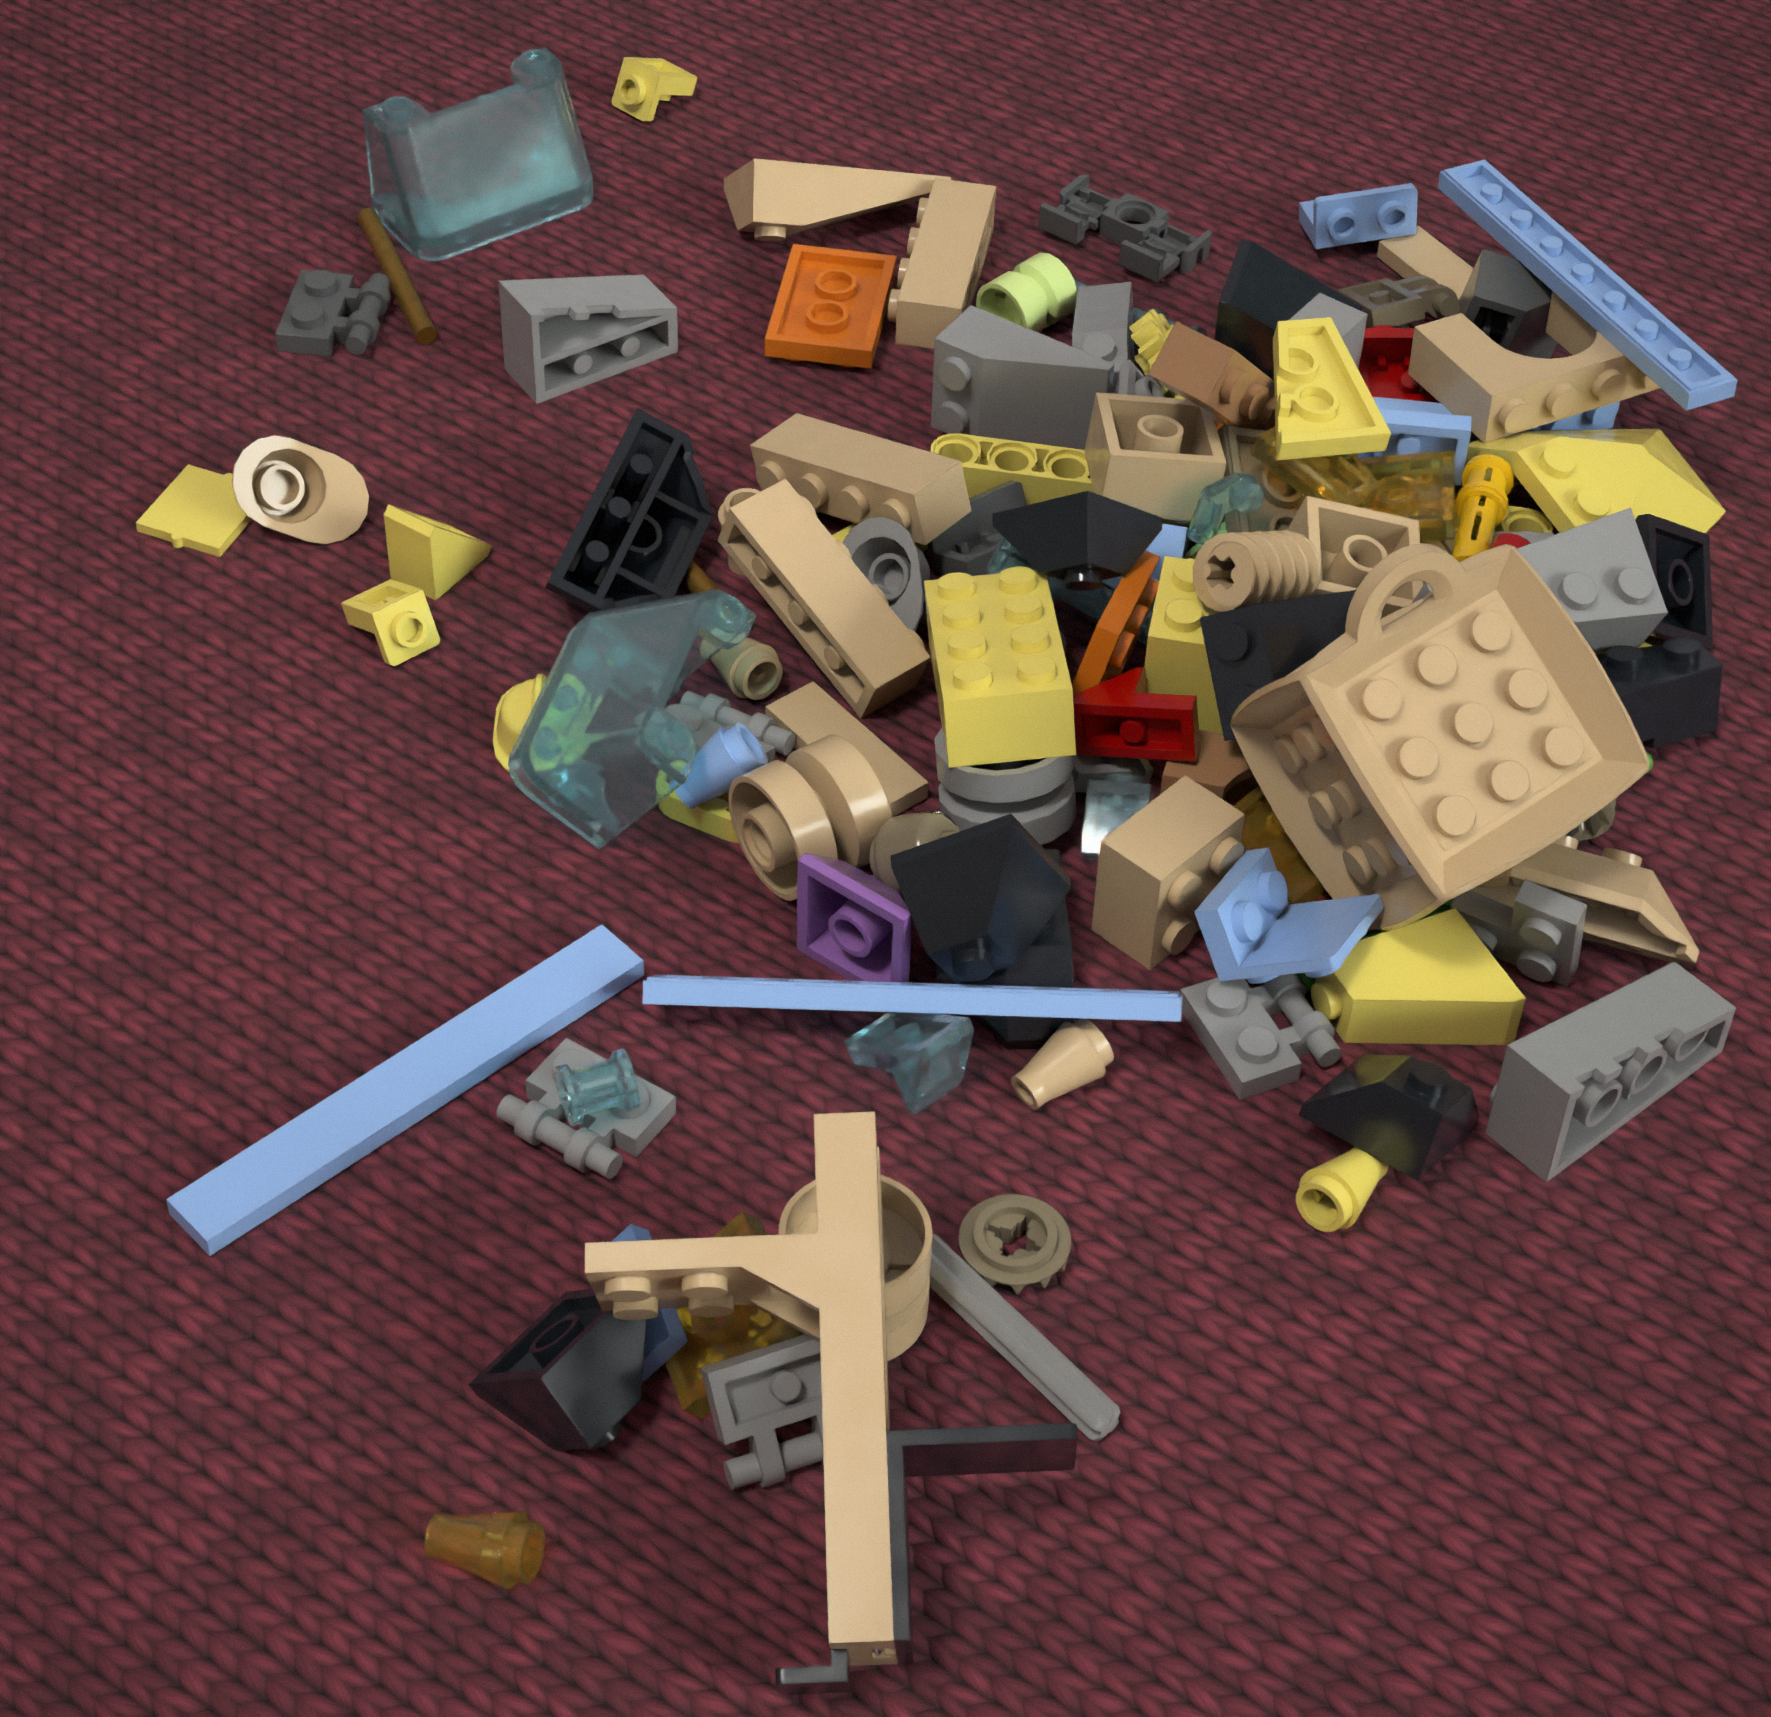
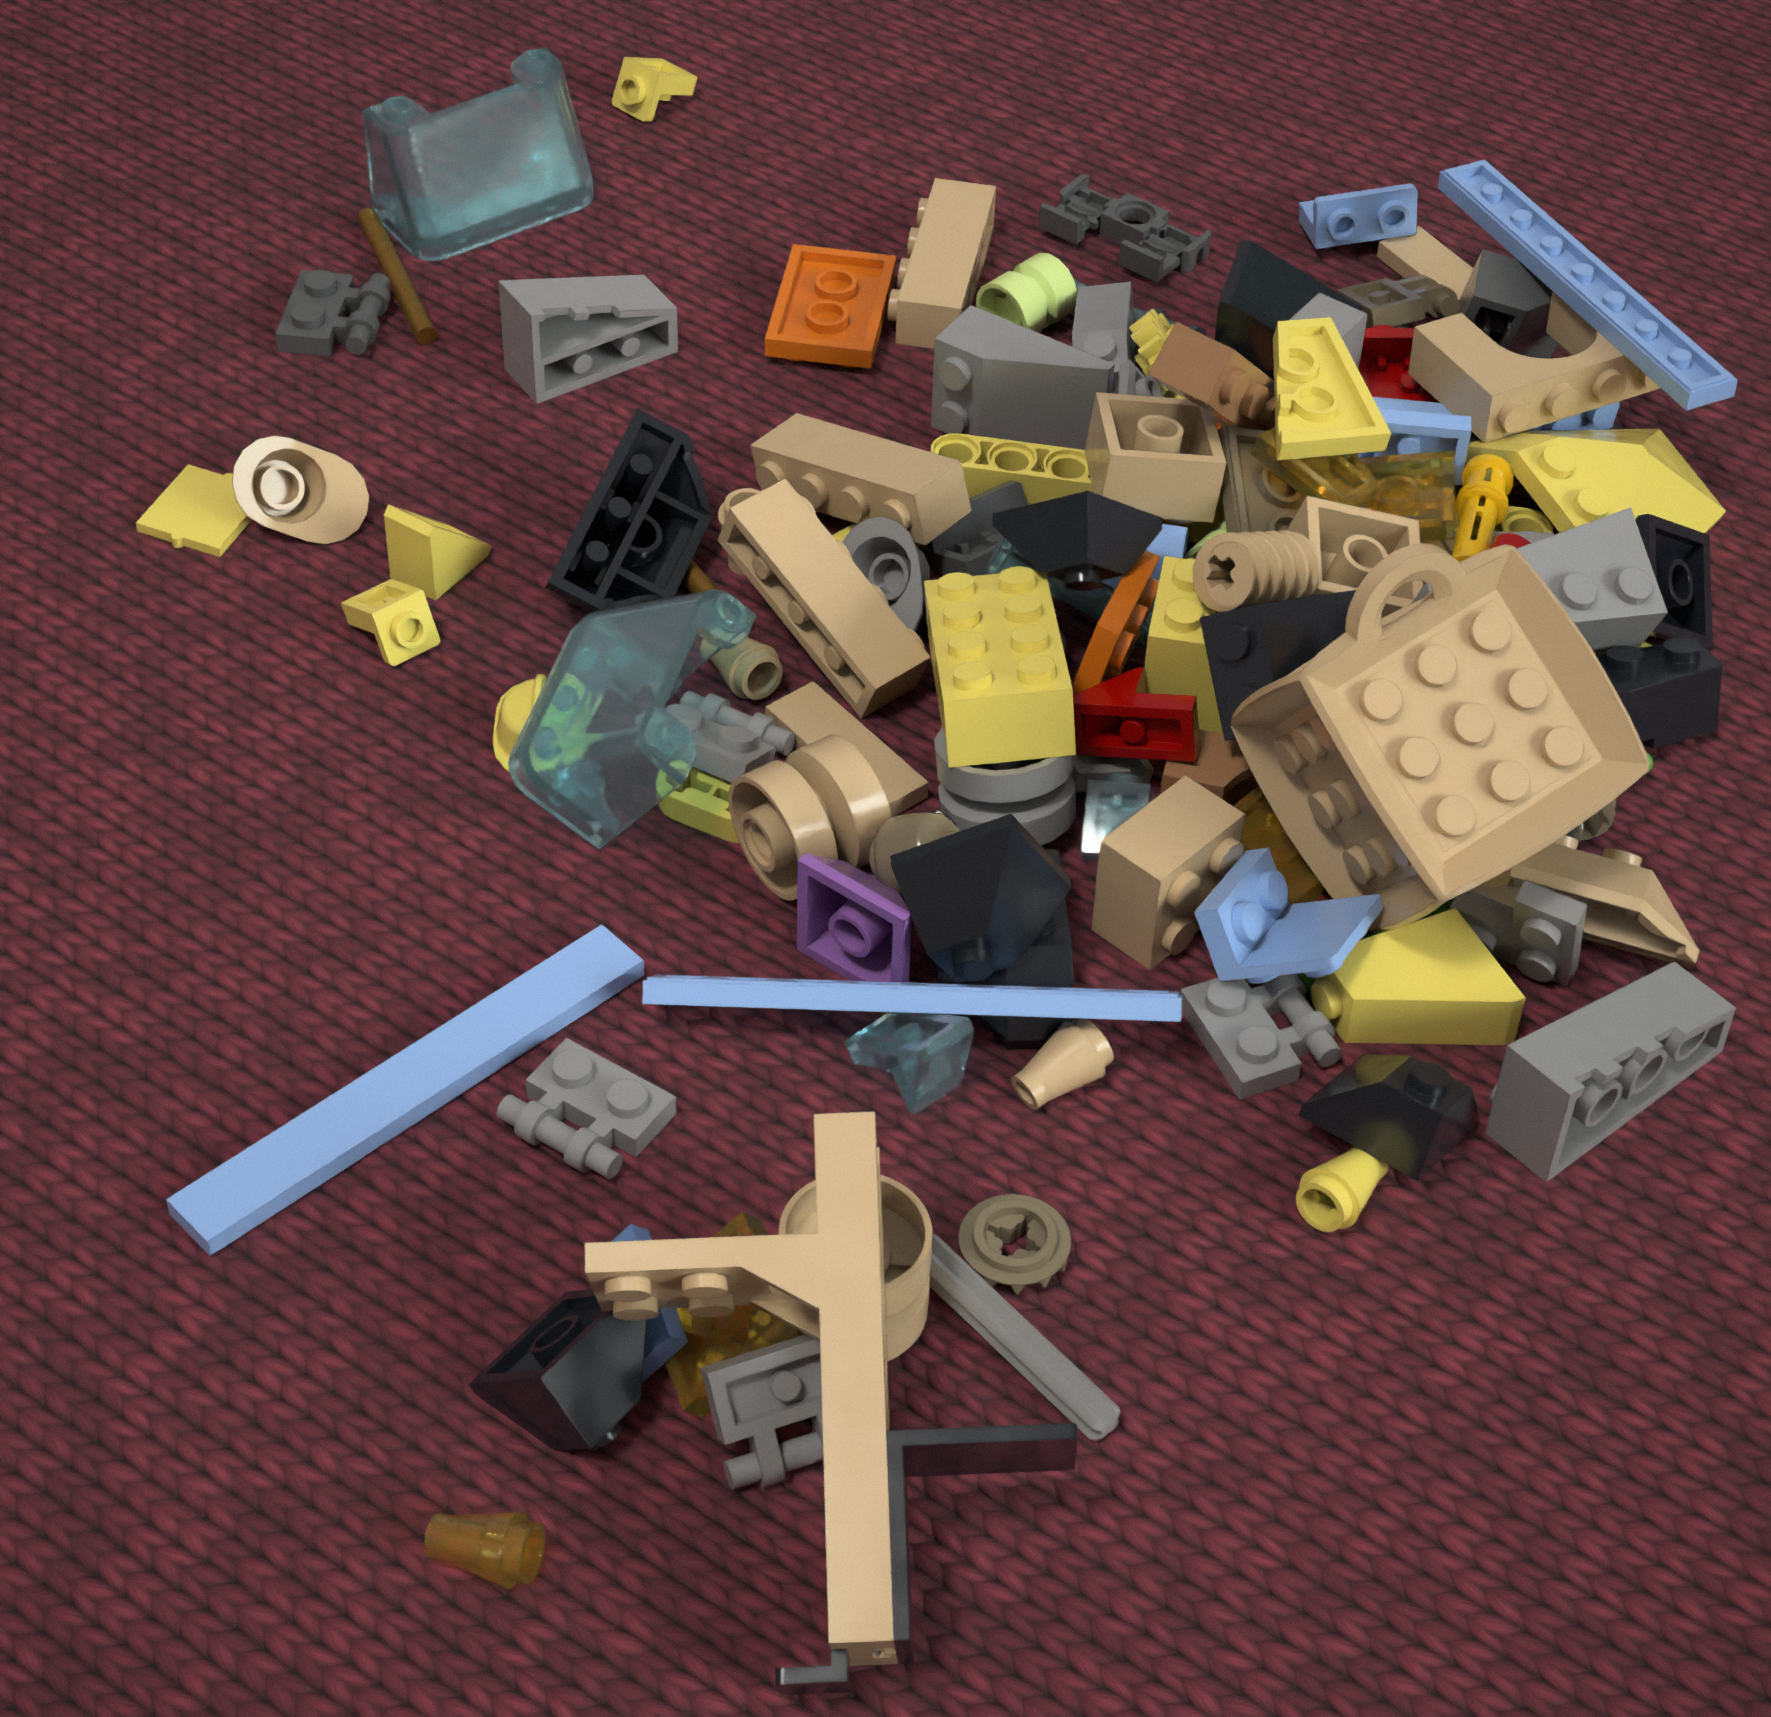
(597, 1087): clear light blue bush -> none
(719, 762): light blue cone -> none
(795, 197): tan wedge -> none
(1221, 497): clear light blue arm -> none

